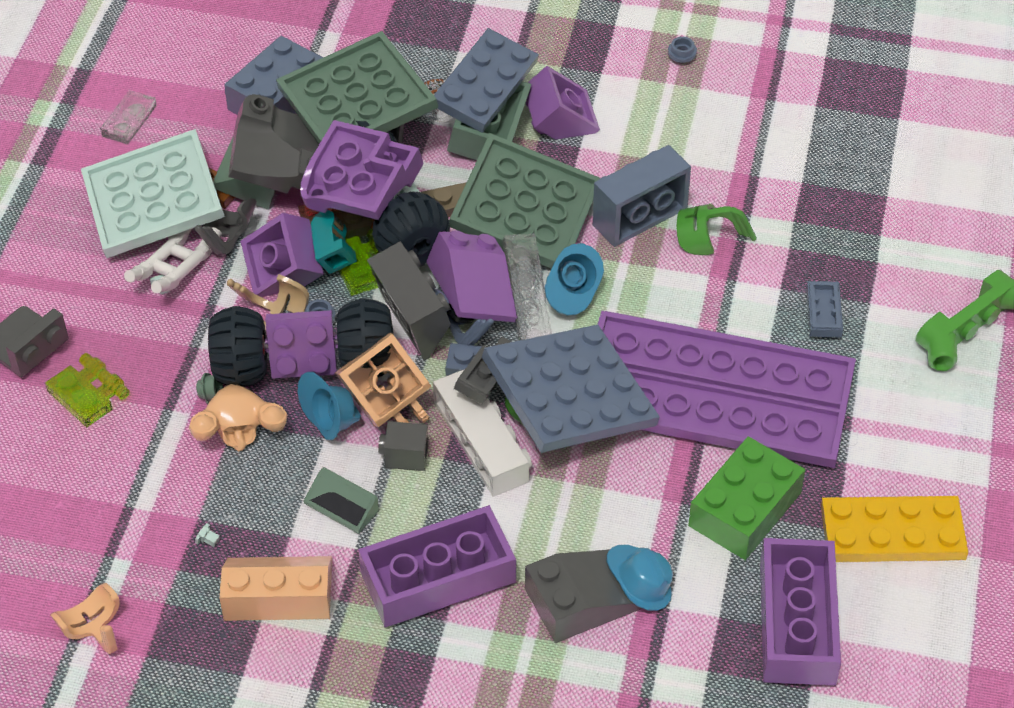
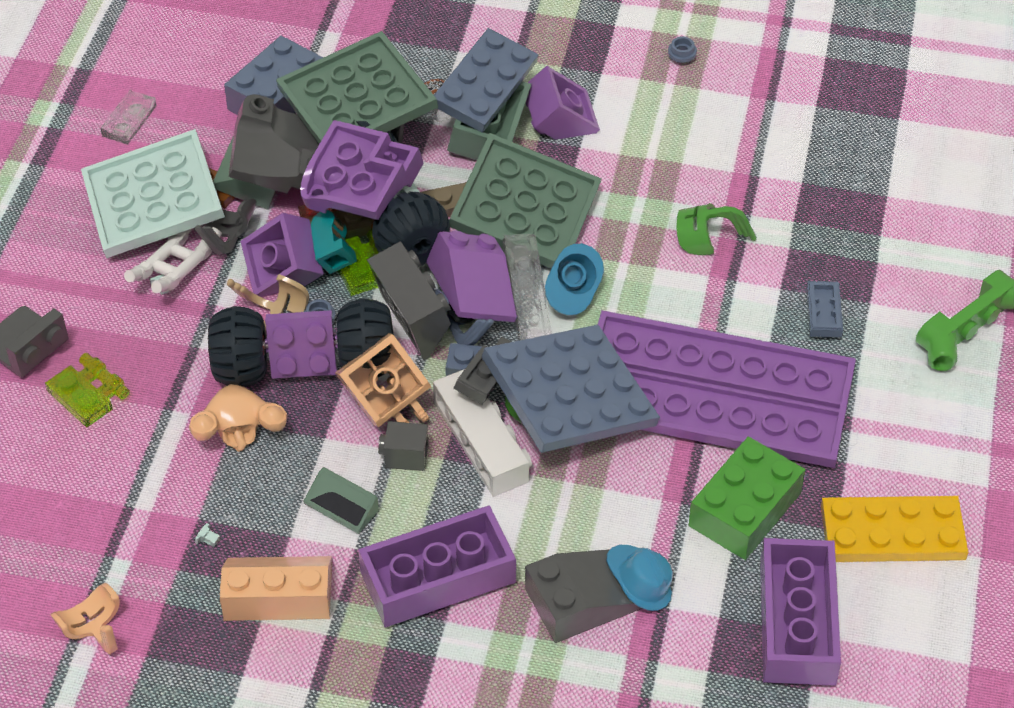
(207, 387): sand green plate -> none
(326, 406): dark azure piece -> none
(641, 195): sand blue brick -> none

